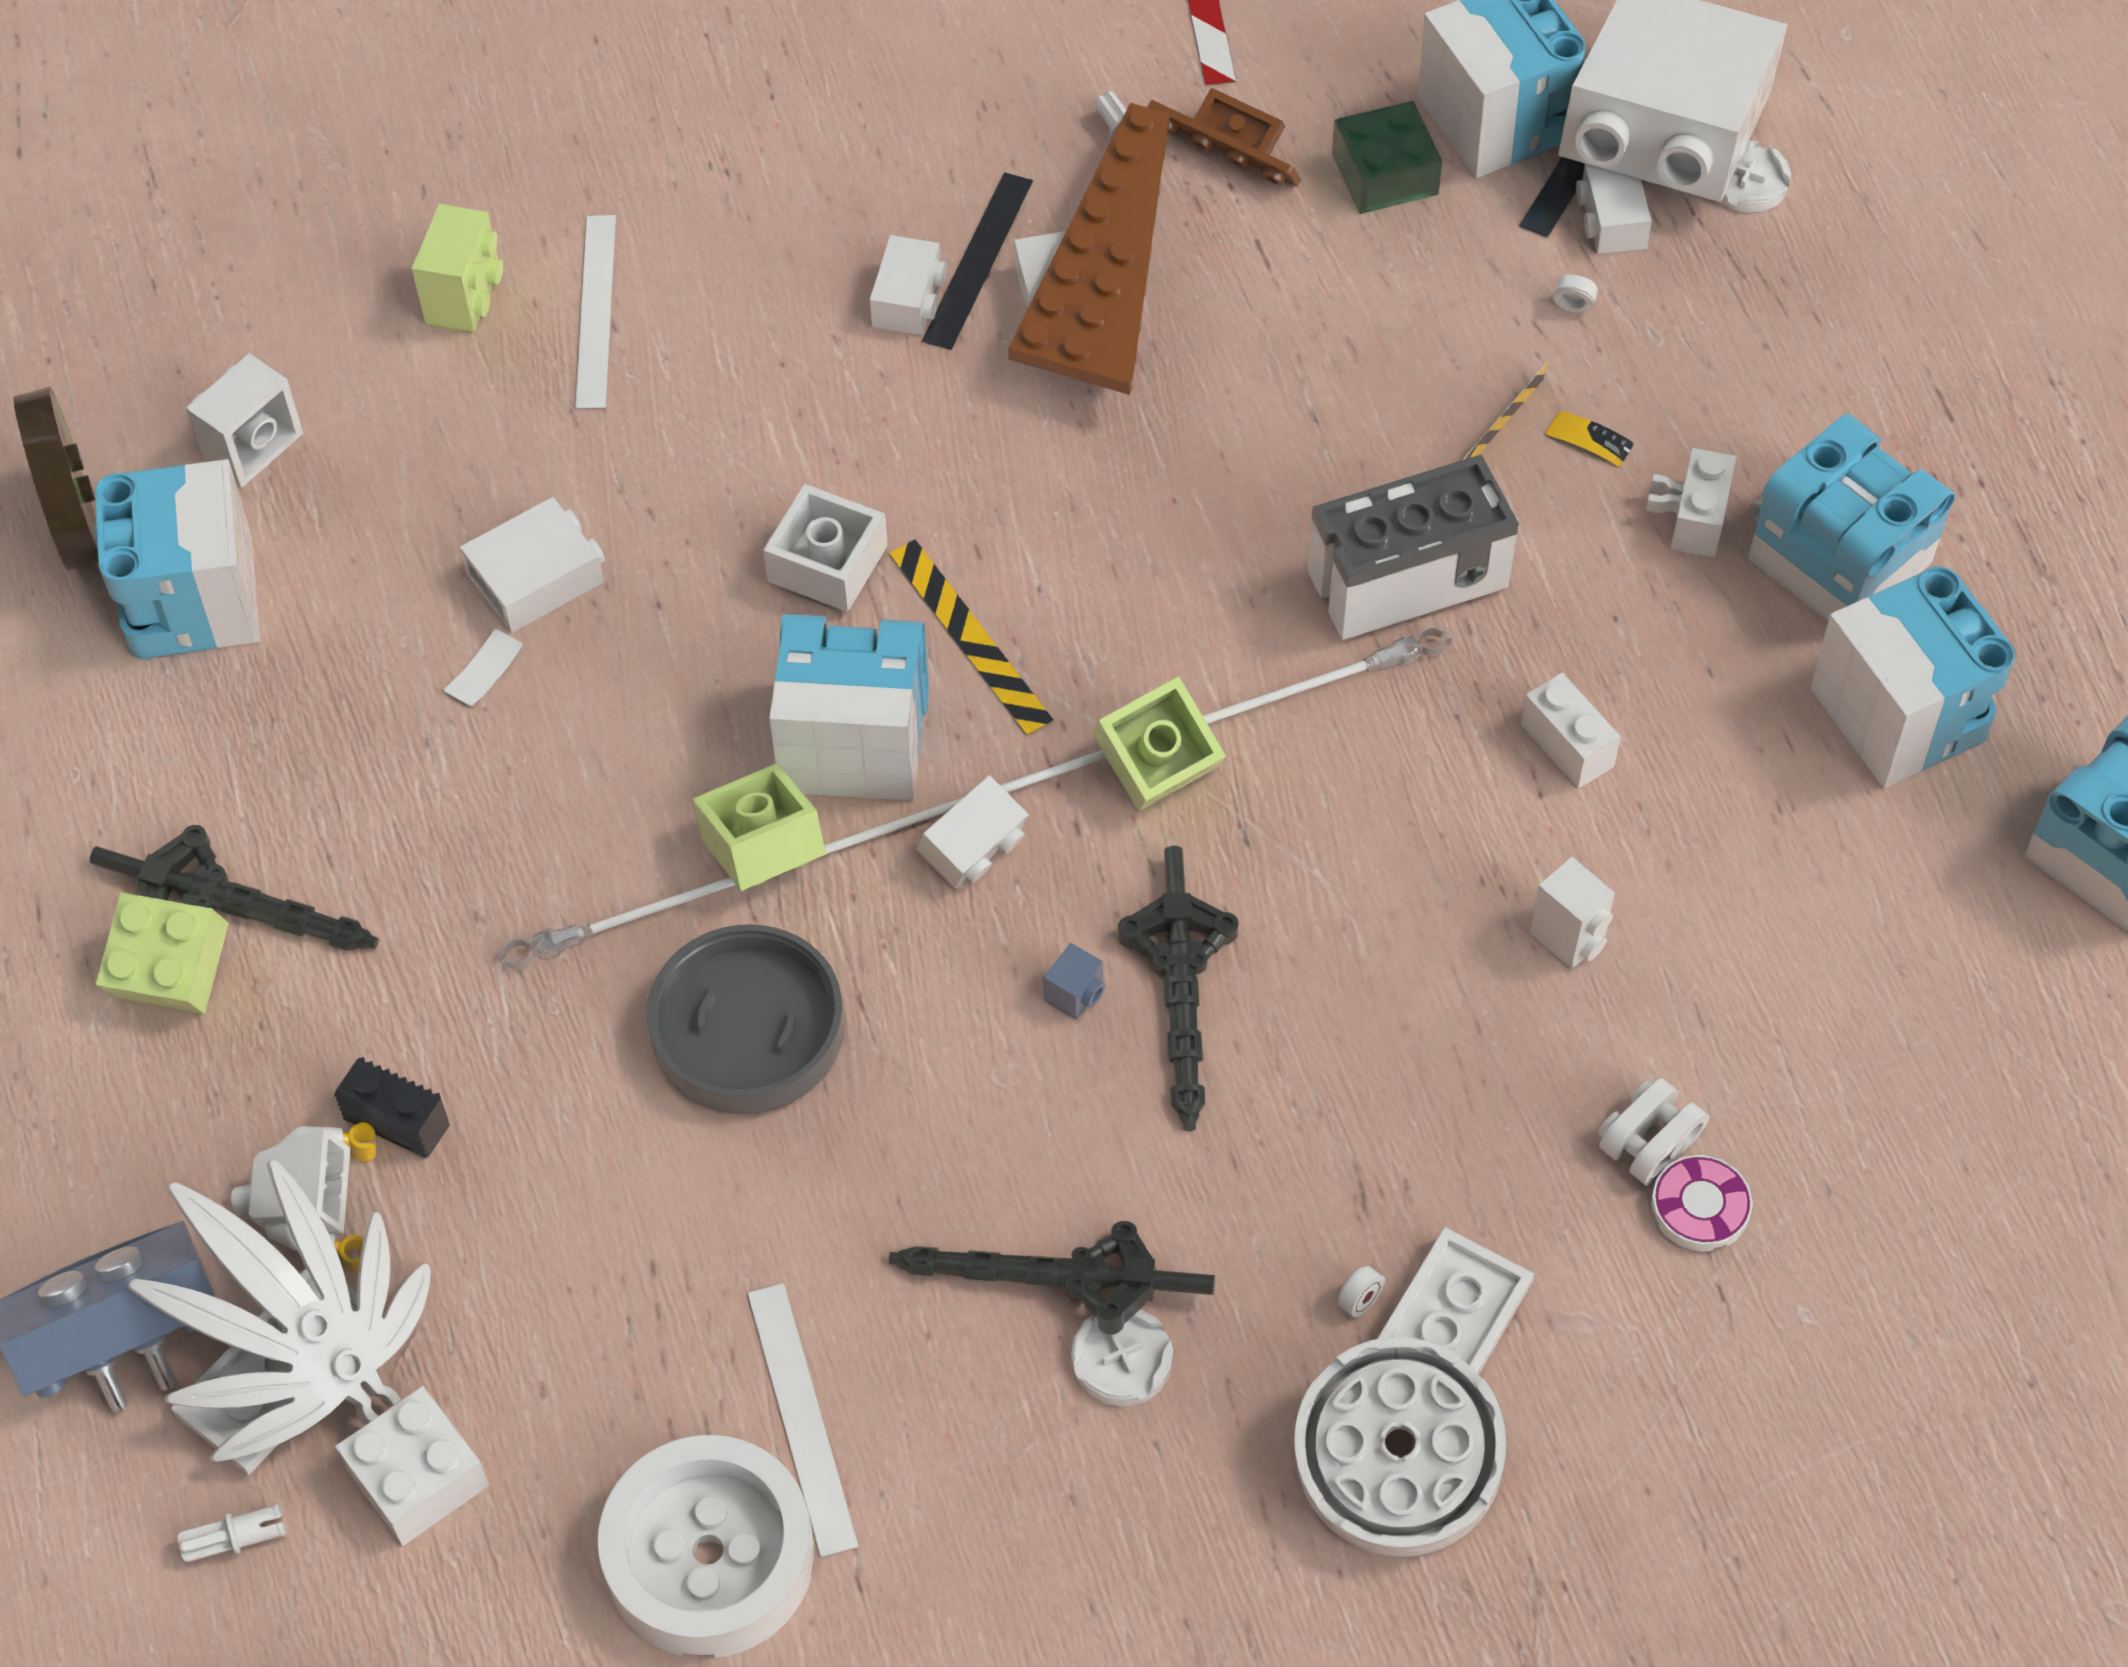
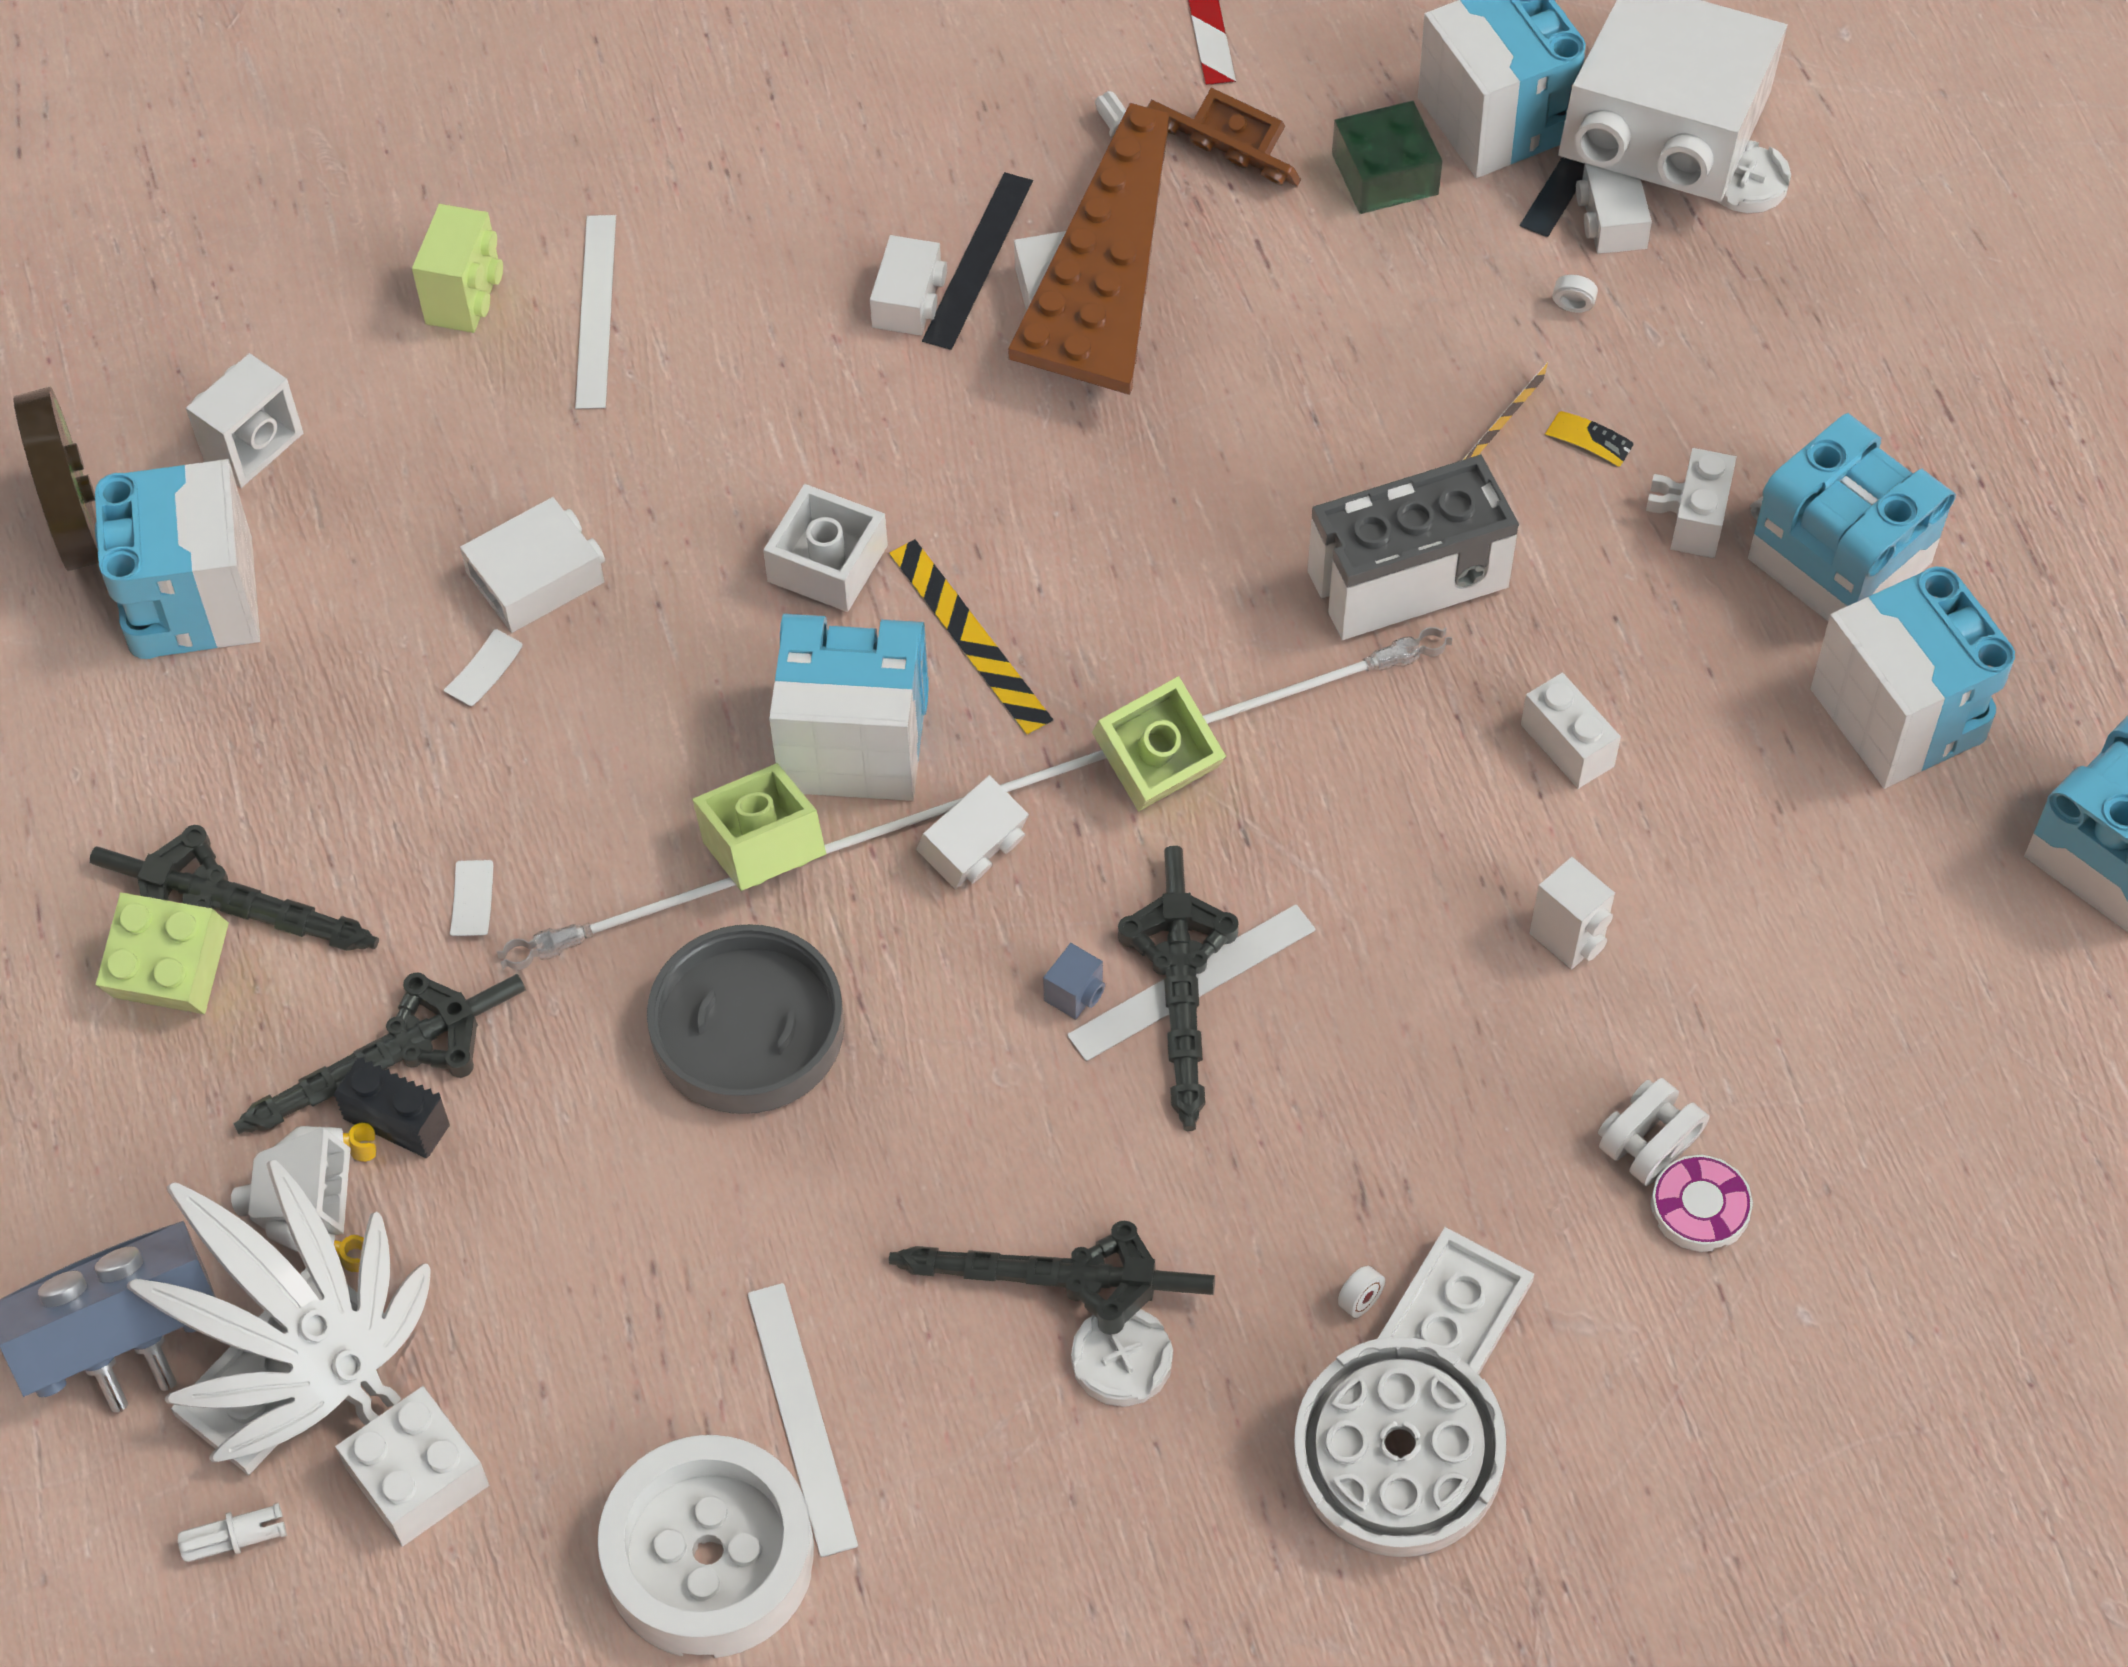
(406, 1040): none -> pearl dark grey bar
(472, 898): none -> white sticker
(1222, 966): none -> white sticker

